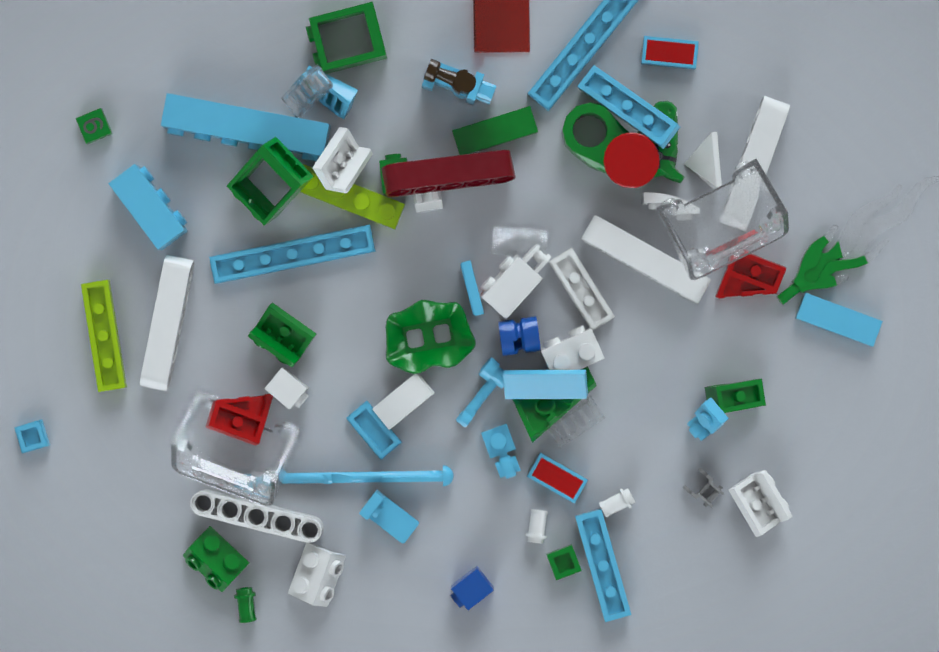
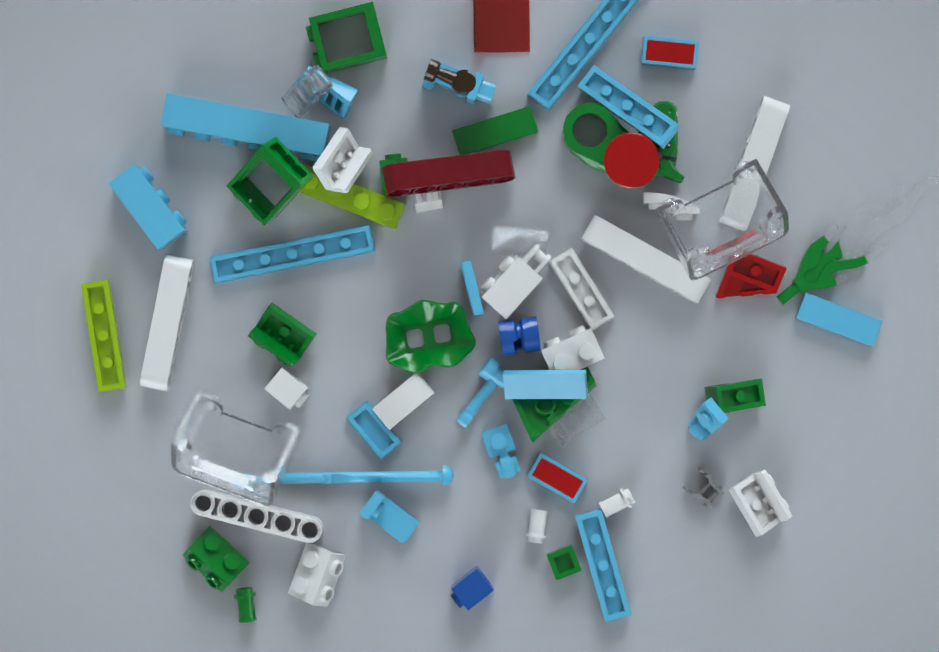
(32, 436): medium azure tile -> none
(94, 126): green tile -> none
(240, 417): red wing -> none
(706, 161): white slope -> none

